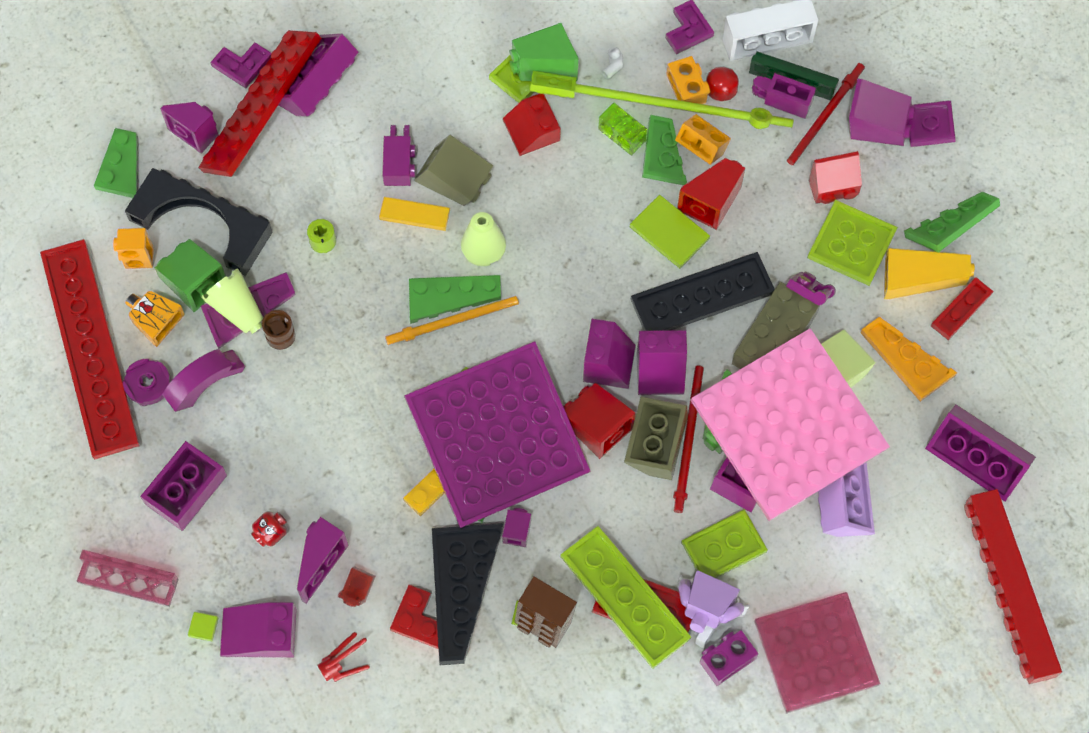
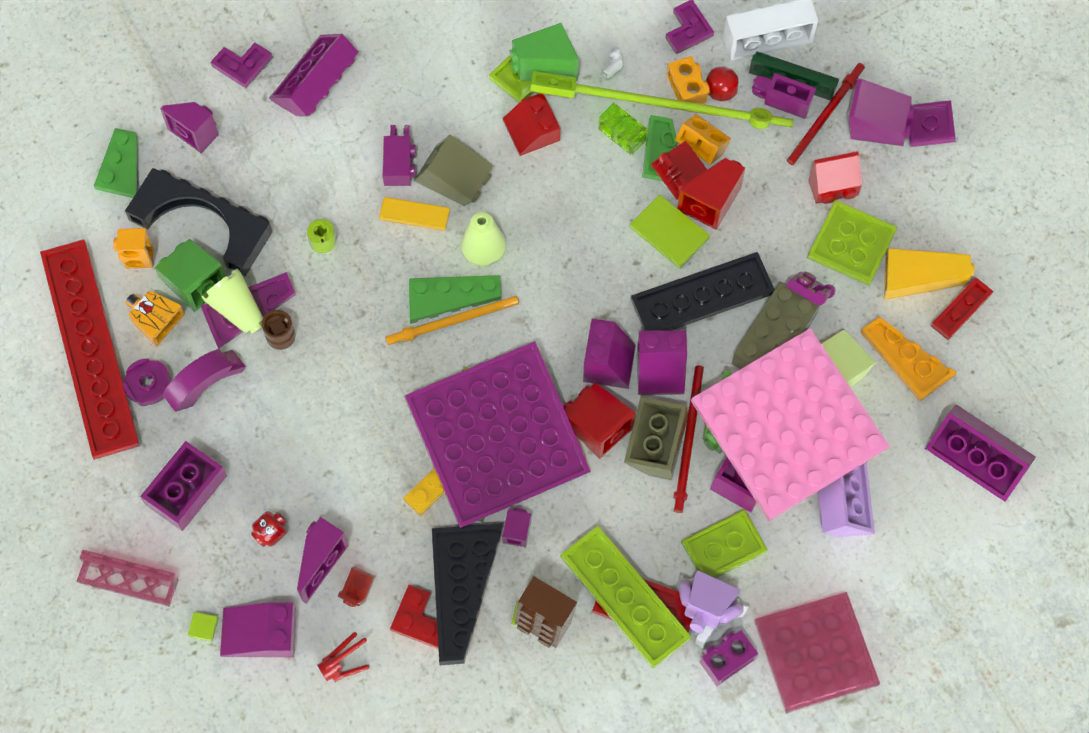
(259, 103): red plate -> none
(678, 167): none -> red hinge
(953, 222): bright green wing -> none
(1013, 587): red brick -> none

